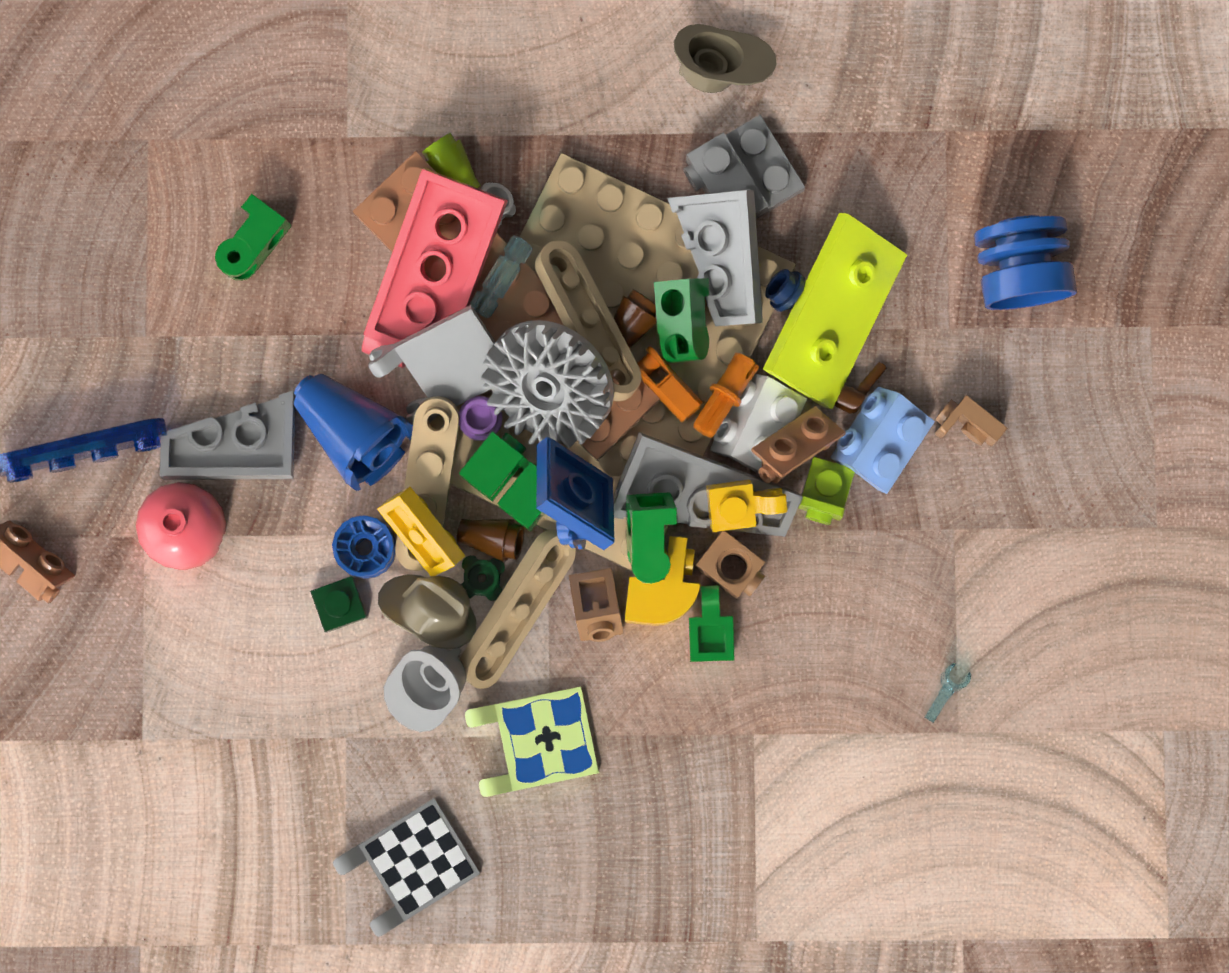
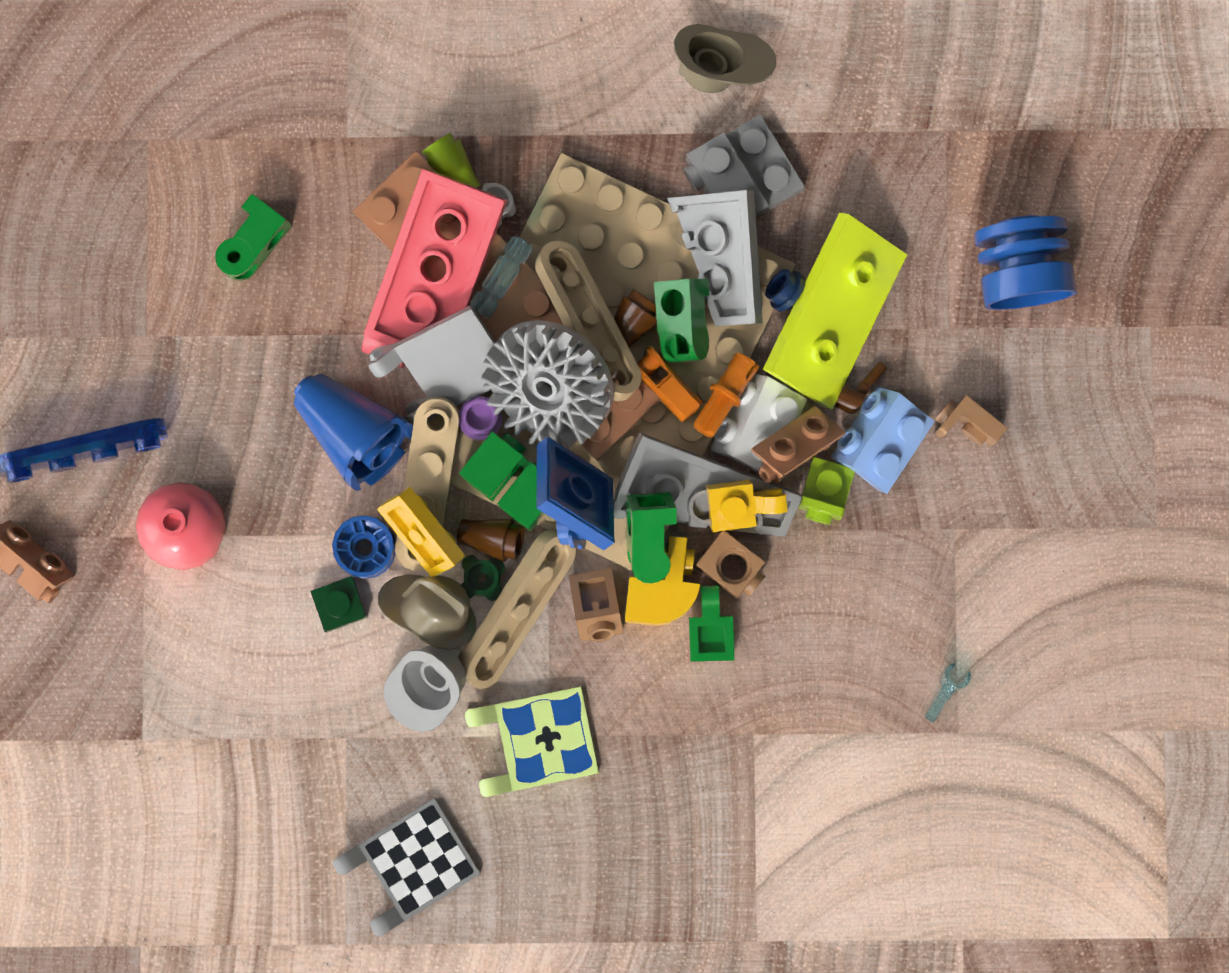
(239, 445): light grey wing -> none

